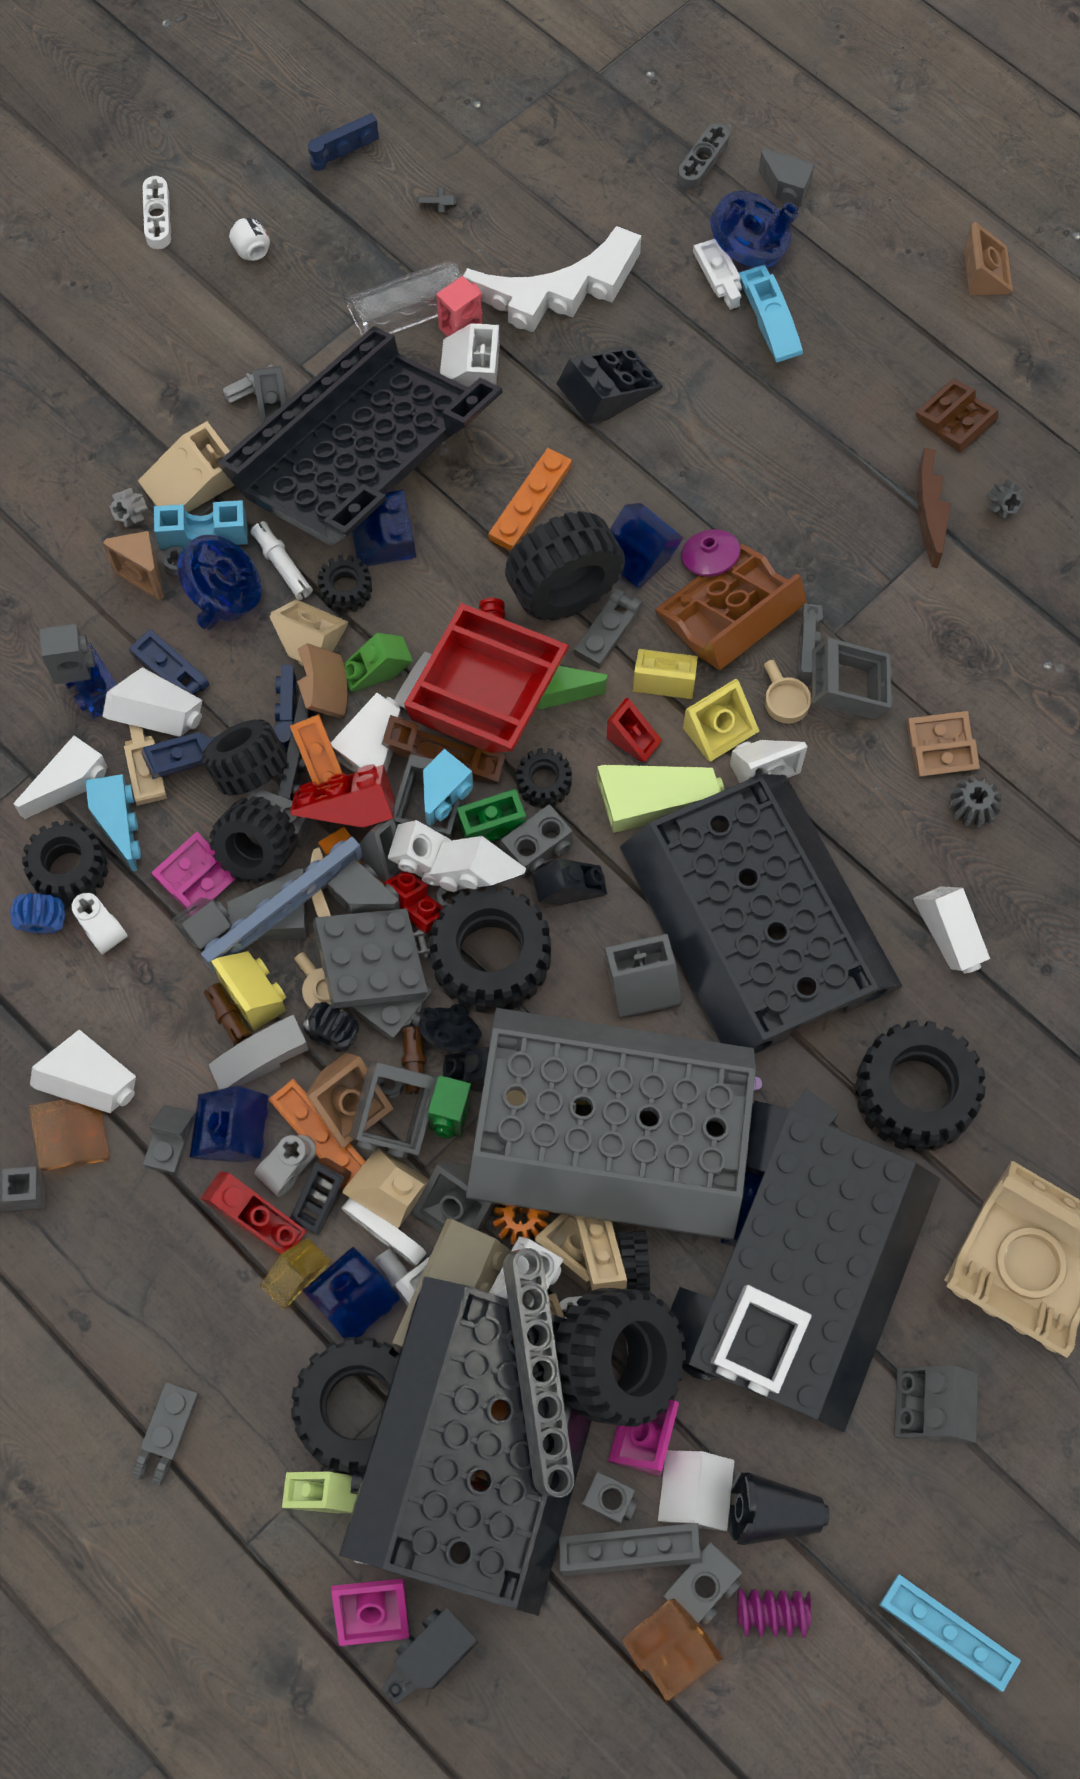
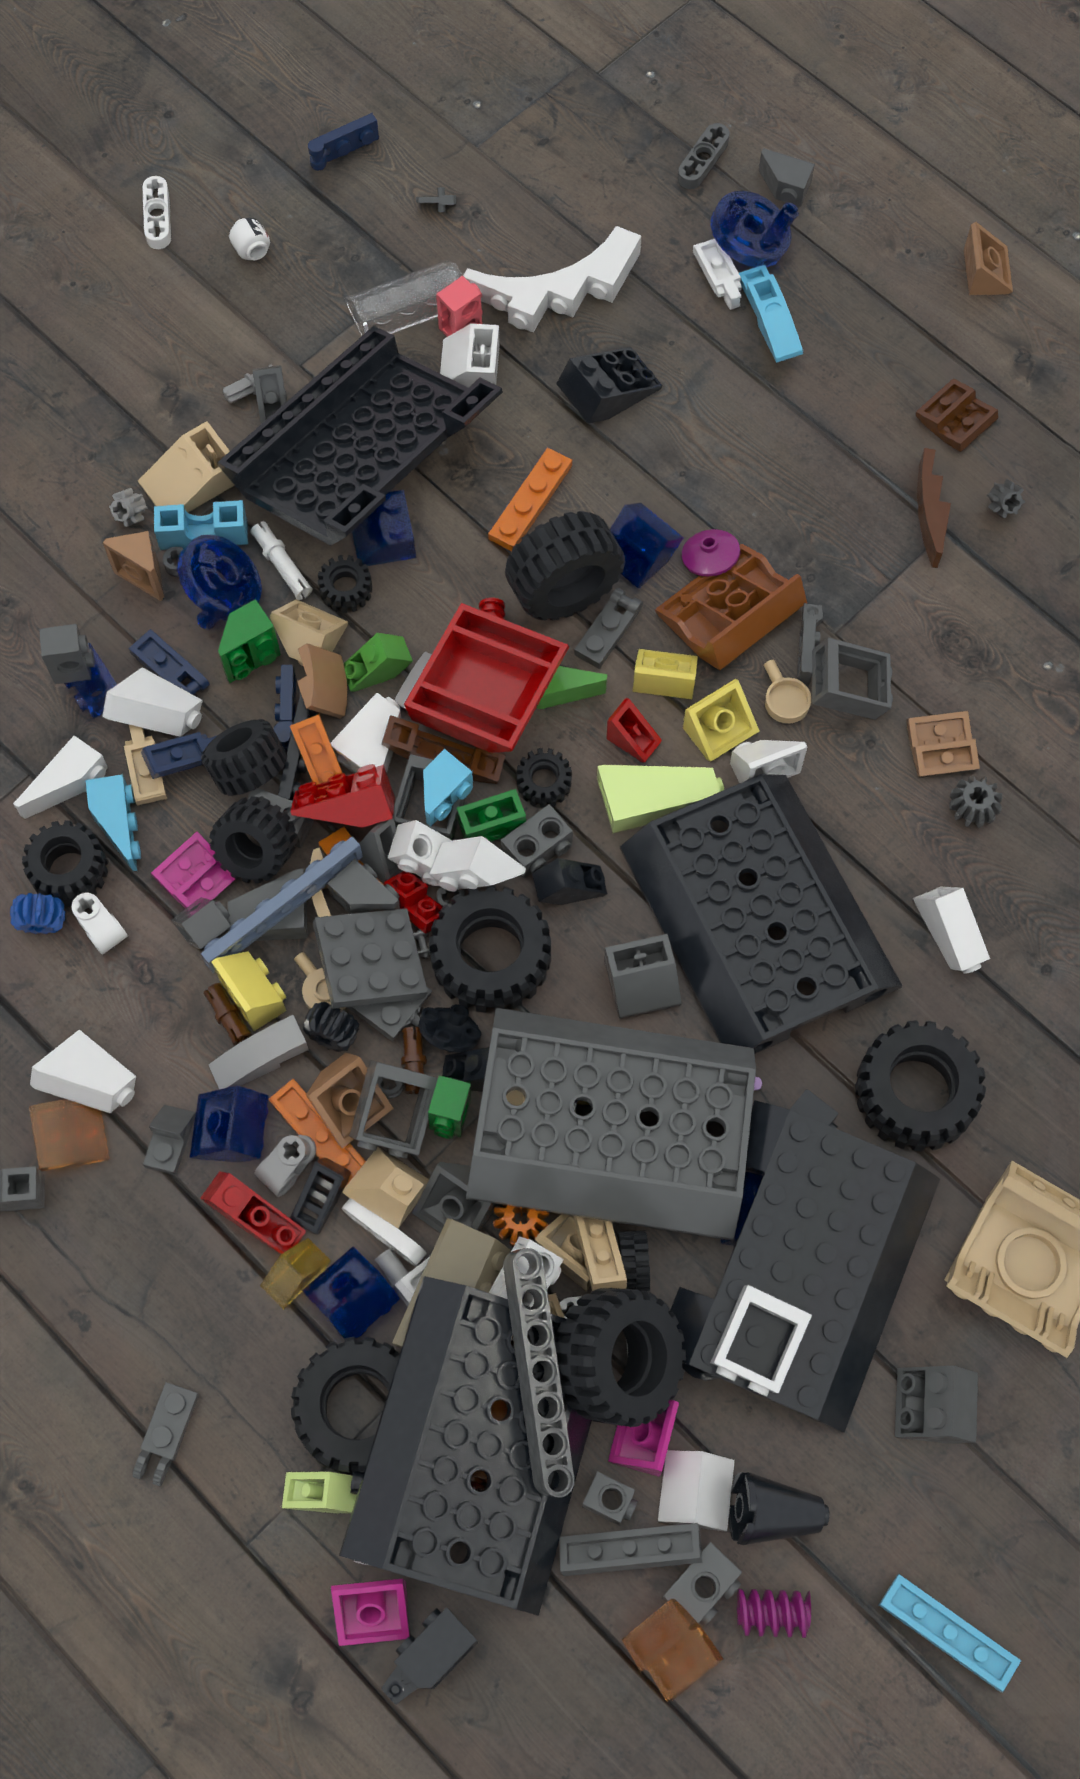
(247, 642): none -> green slope

